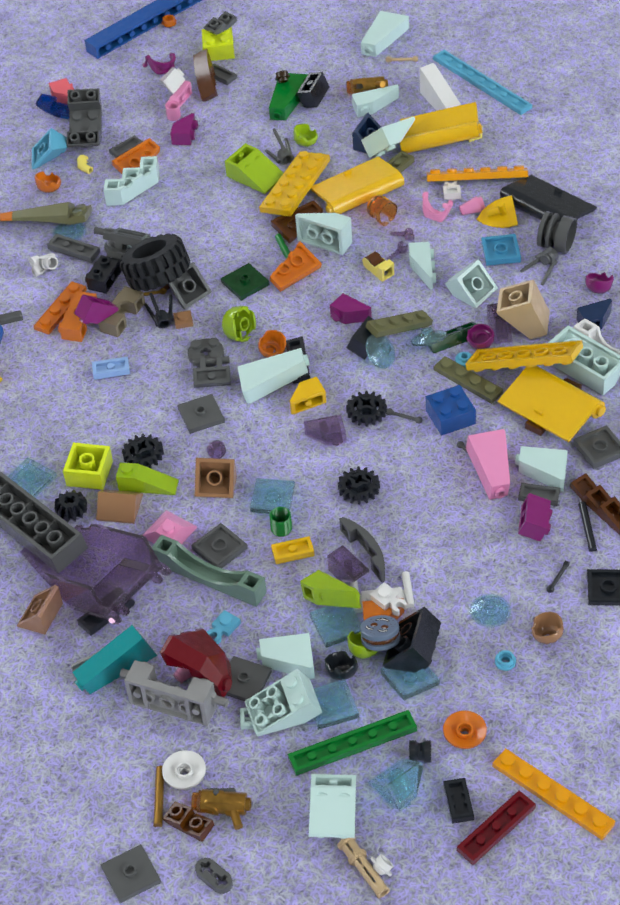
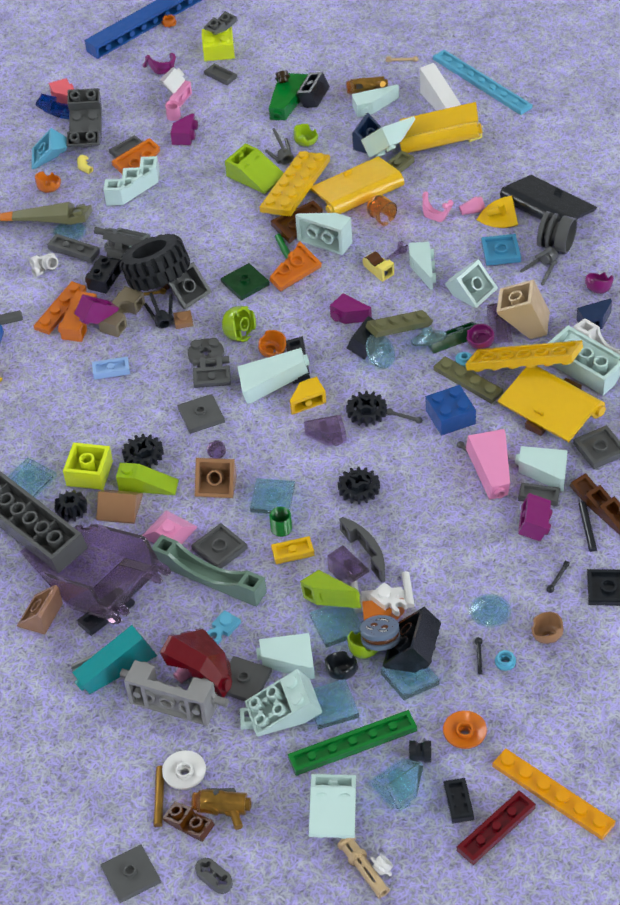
(205, 75): reddish brown slope -> none
(383, 32): light aqua slope -> none
(408, 233): clear purple hand -> none
(451, 191): white plate -> none
(471, 174): light orange plate -> none
(478, 641): none -> black hinge

